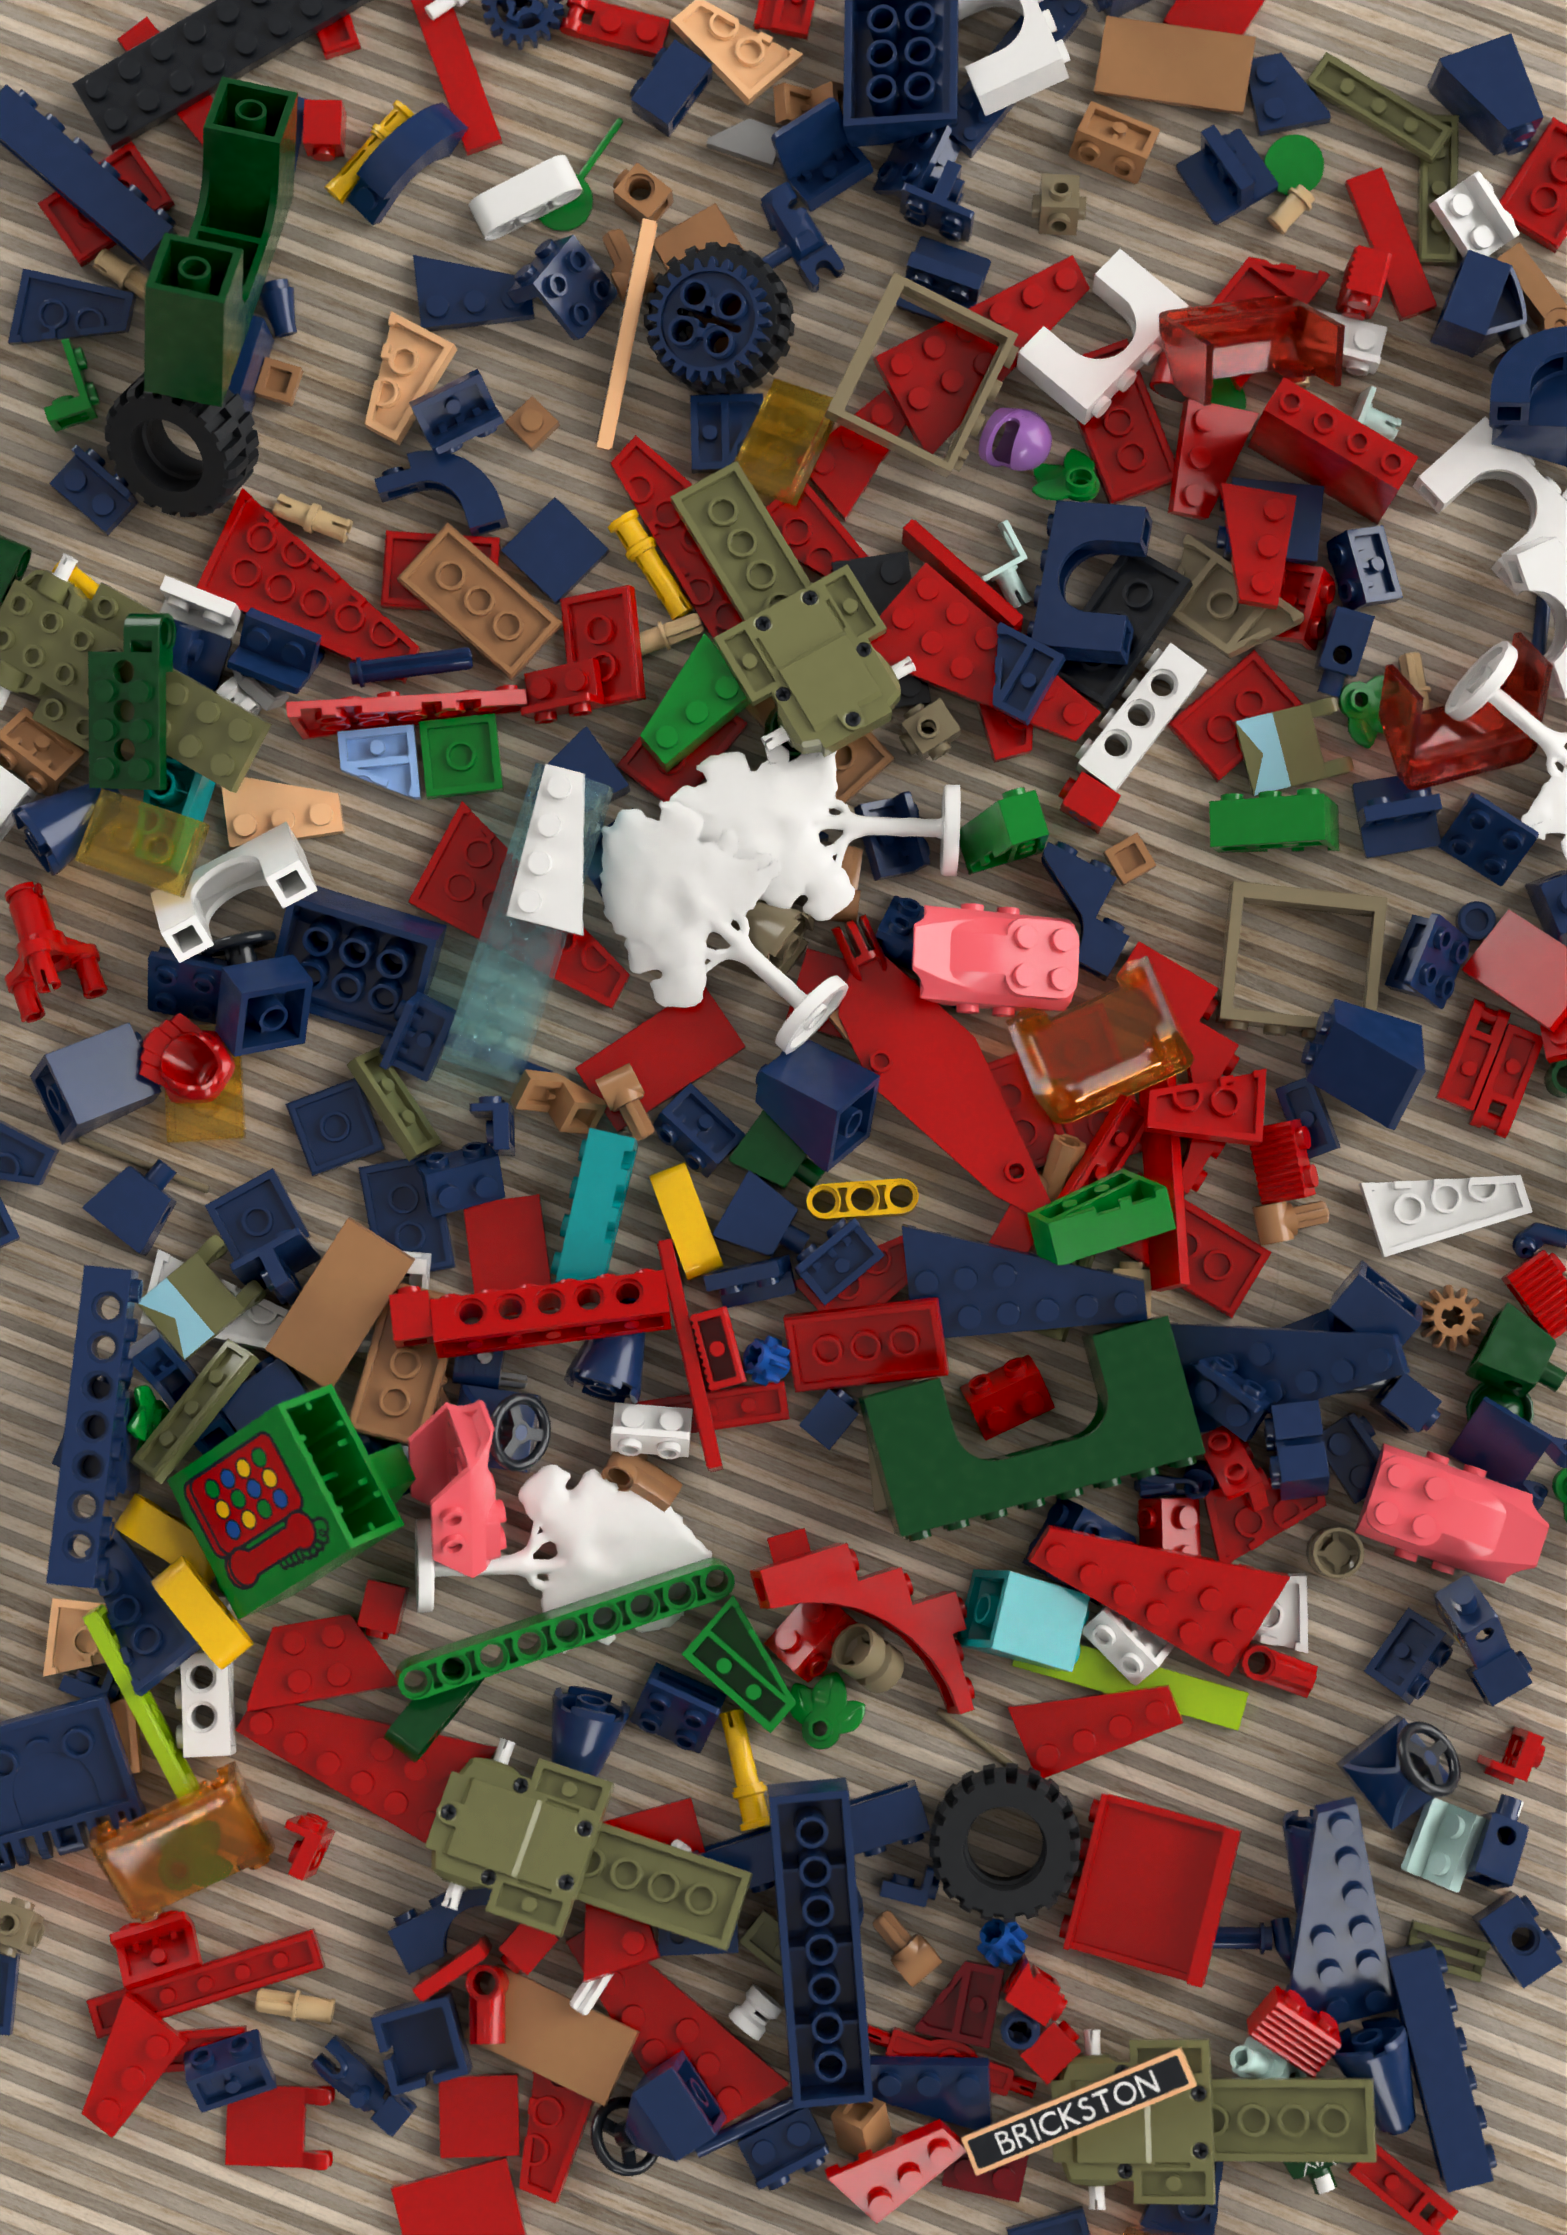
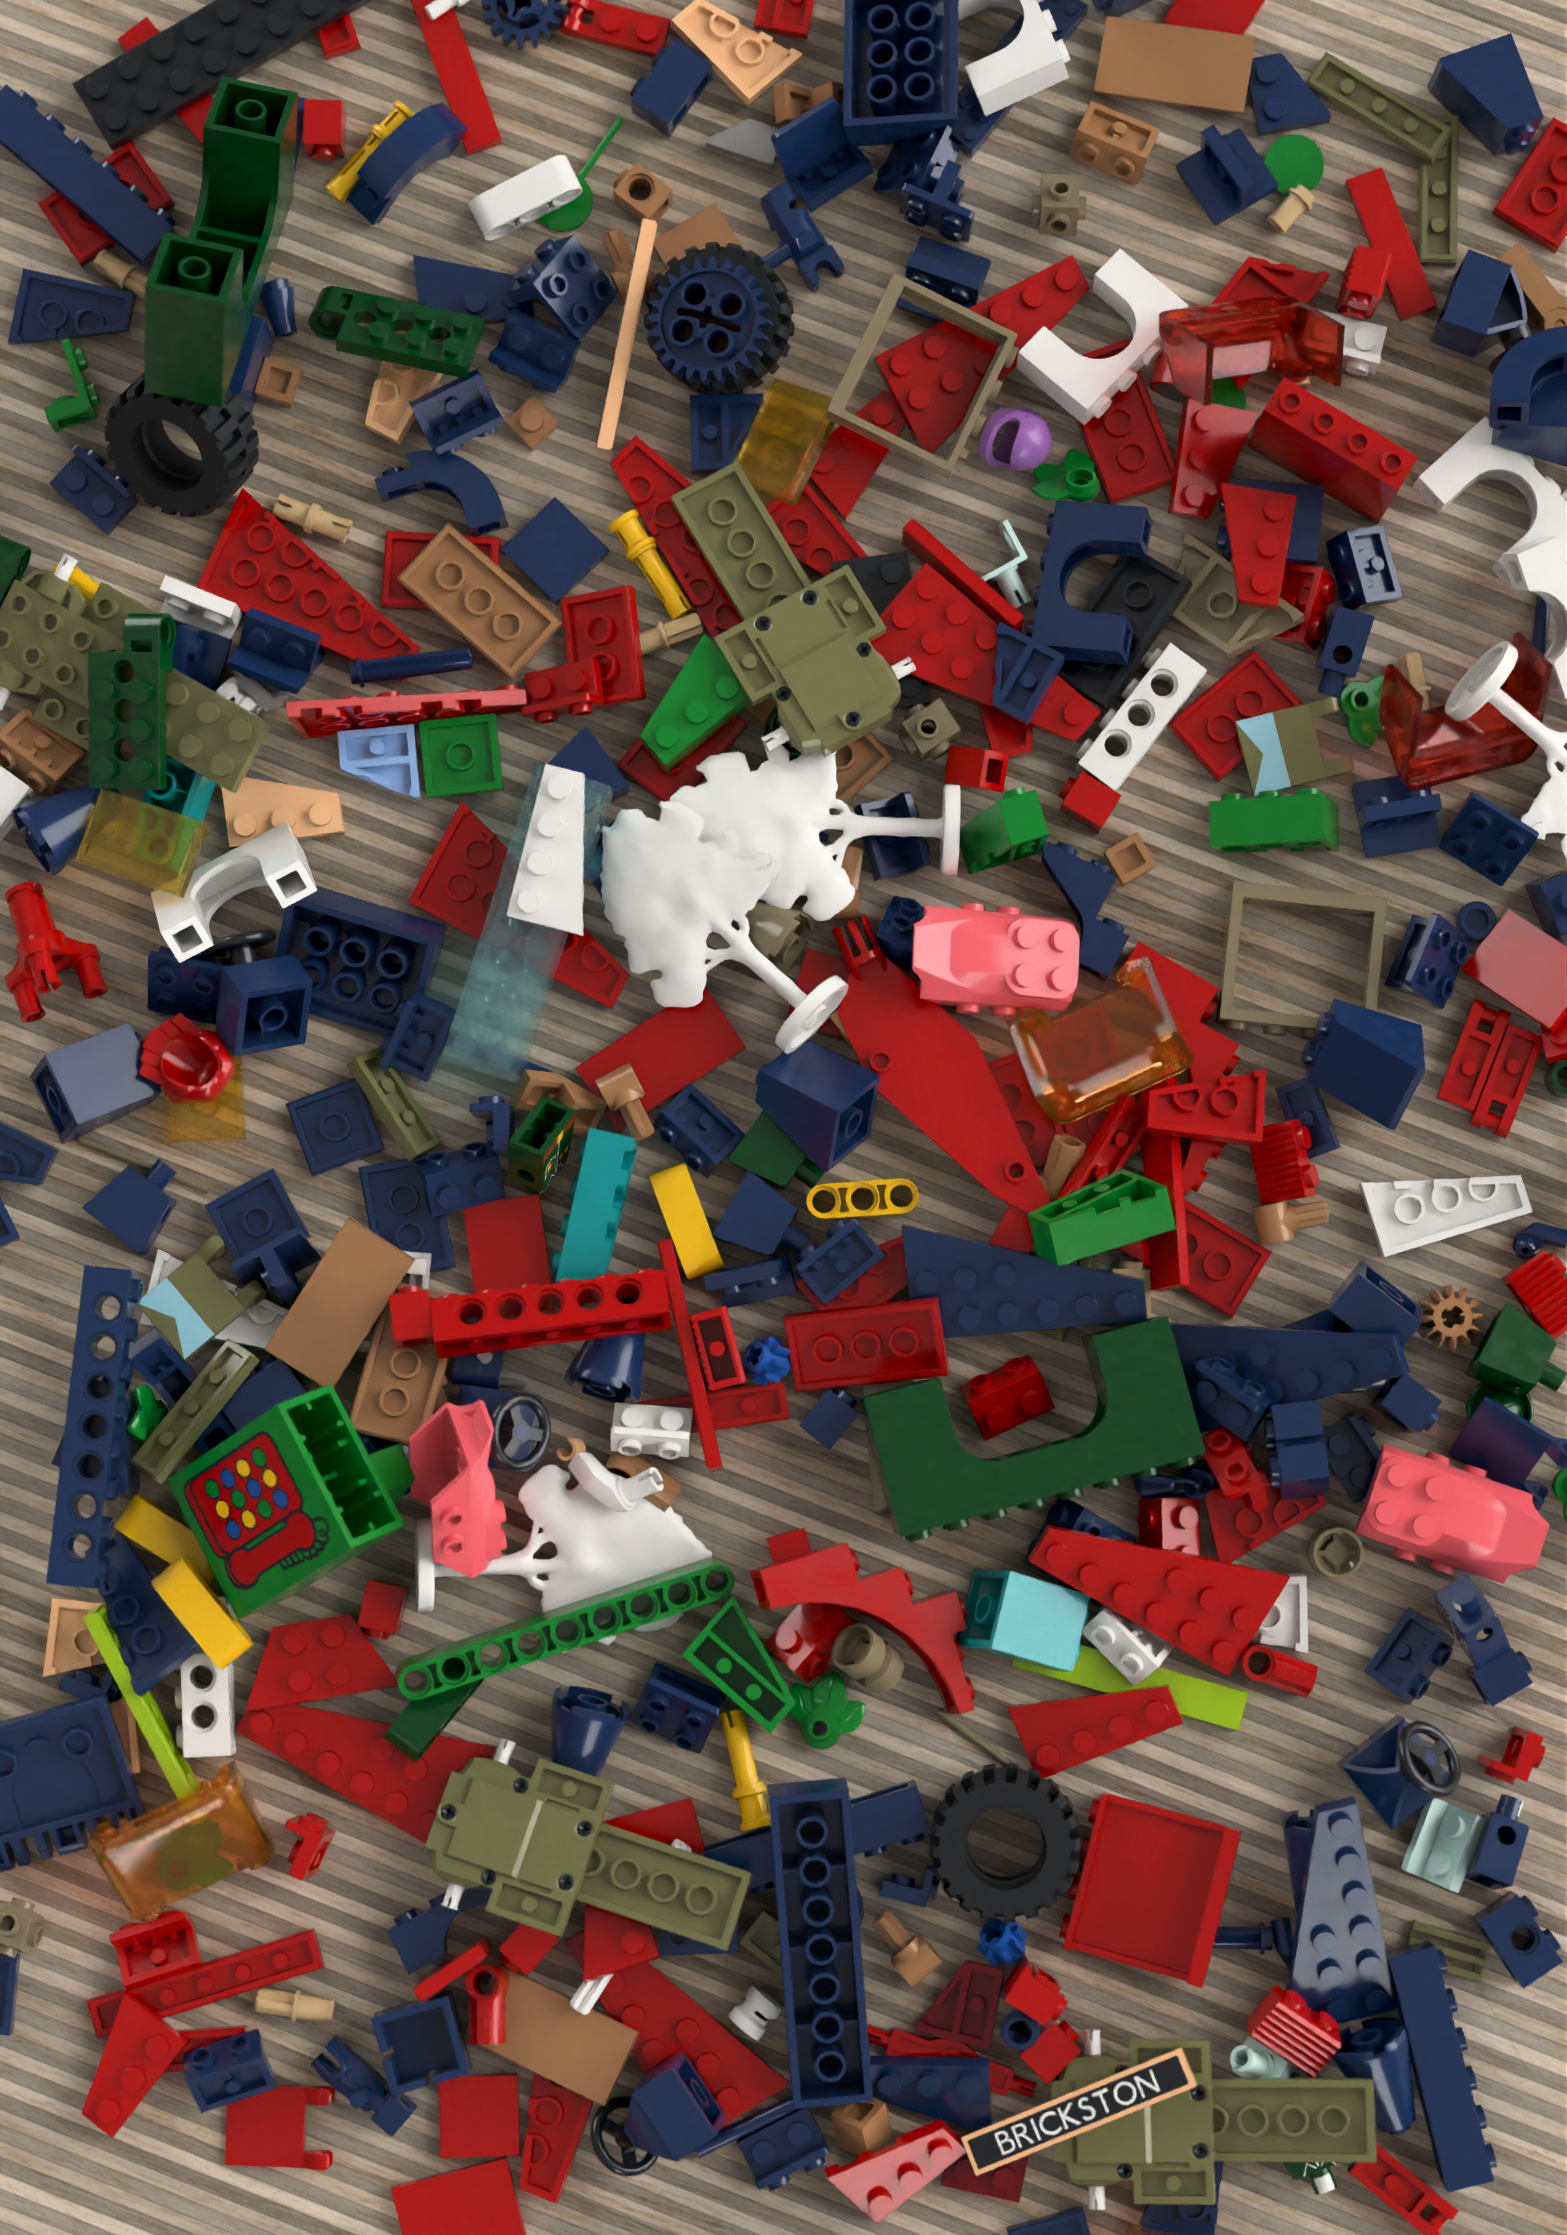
(341, 309): none -> dark green hinge
(535, 352): none -> dark blue bracket
(538, 1159): none -> dark green torso
(606, 1487): none -> white arm
(976, 768): none -> red brick
(1373, 418): light aqua bracket -> none
(1474, 217): white bracket -> none

